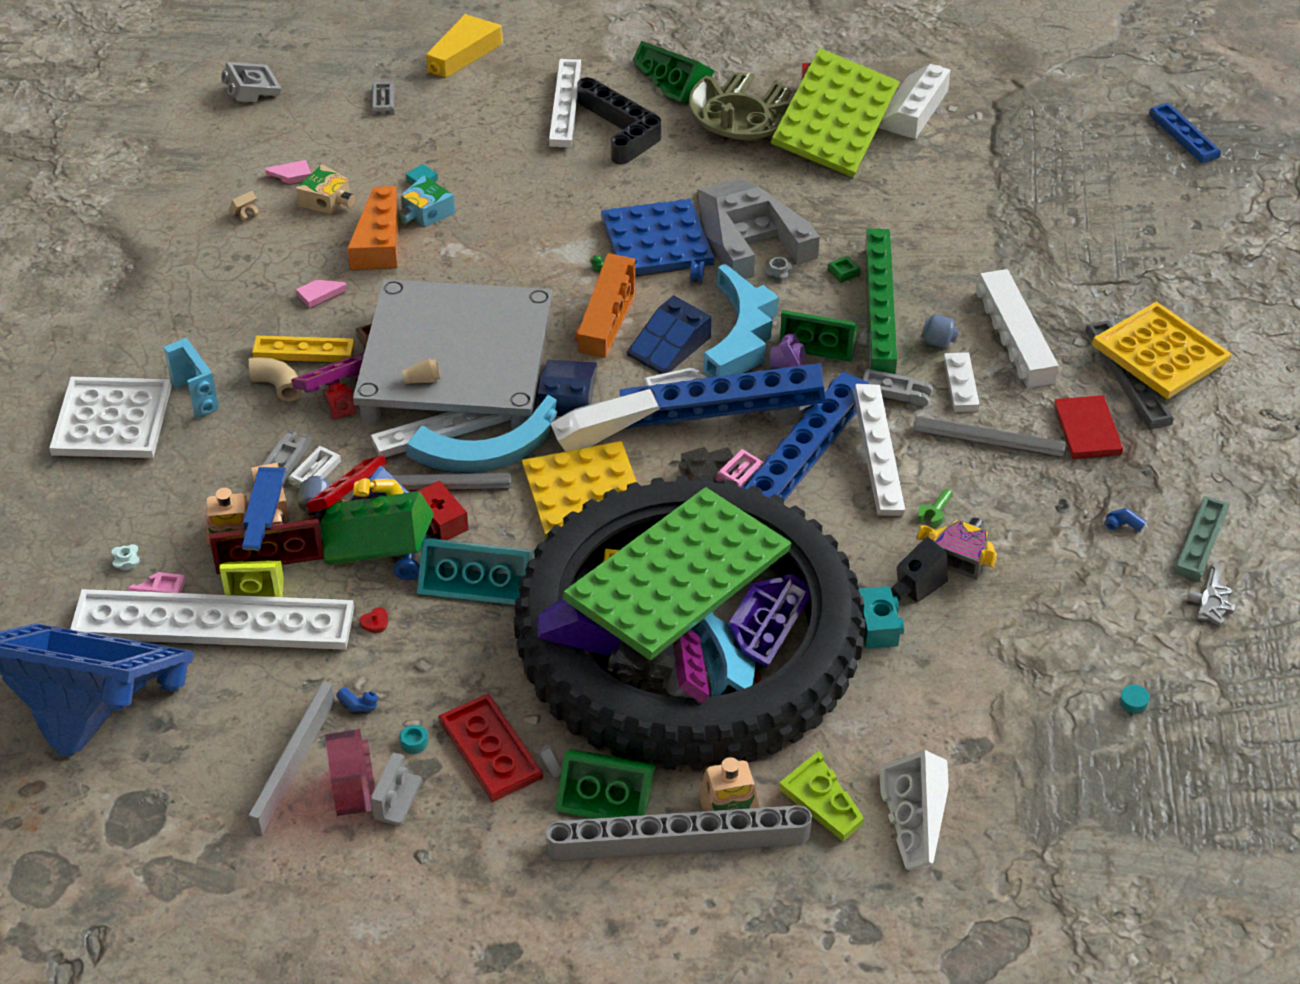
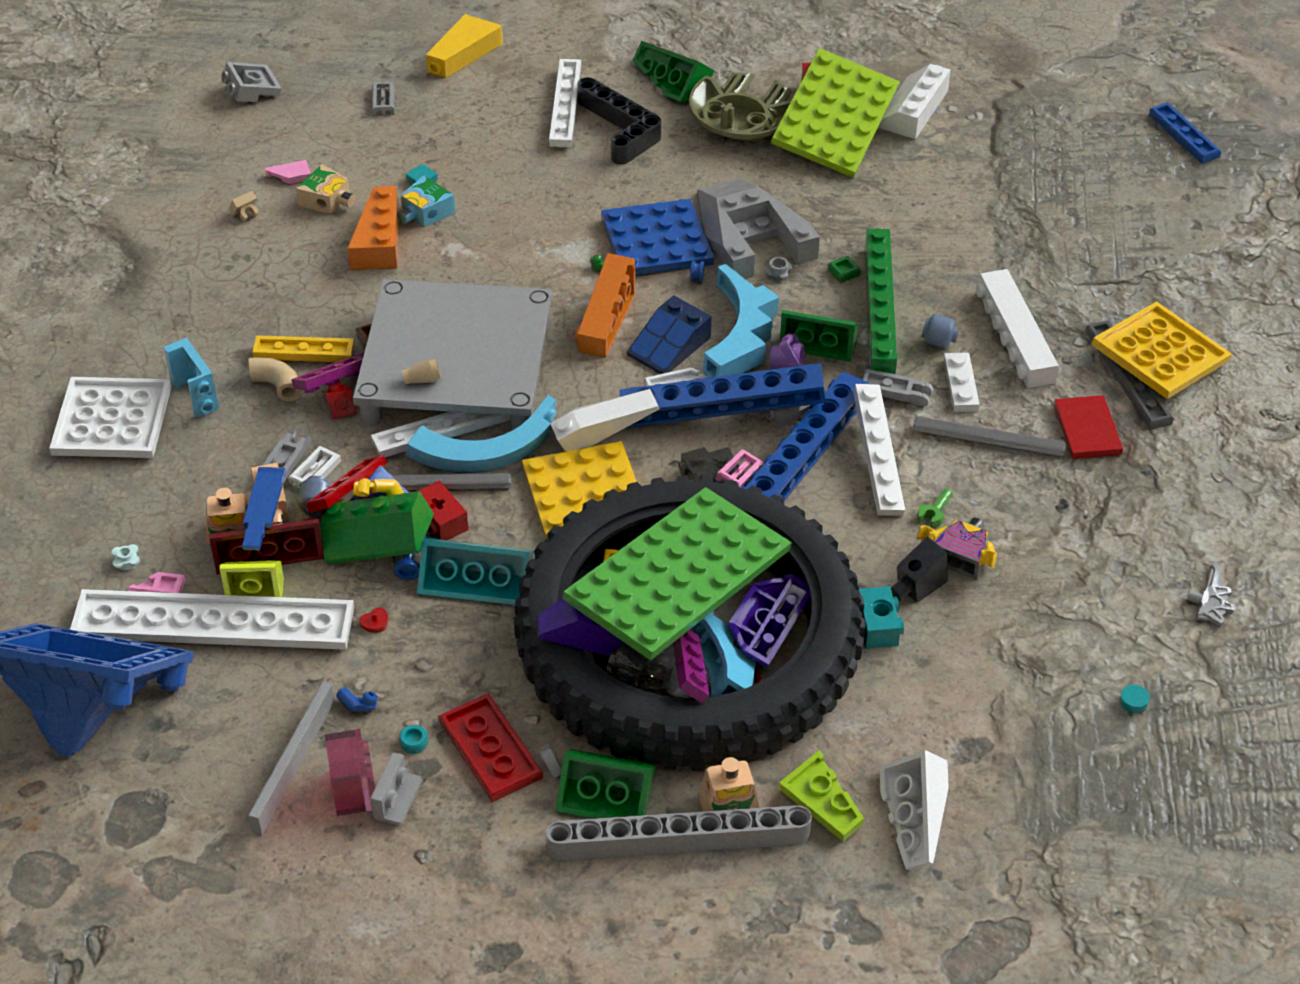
(320, 291): bright pink tile -> none
(568, 383): dark blue slope -> none
(1122, 517): blue arm -> none
(1201, 538): sand green tile -> none

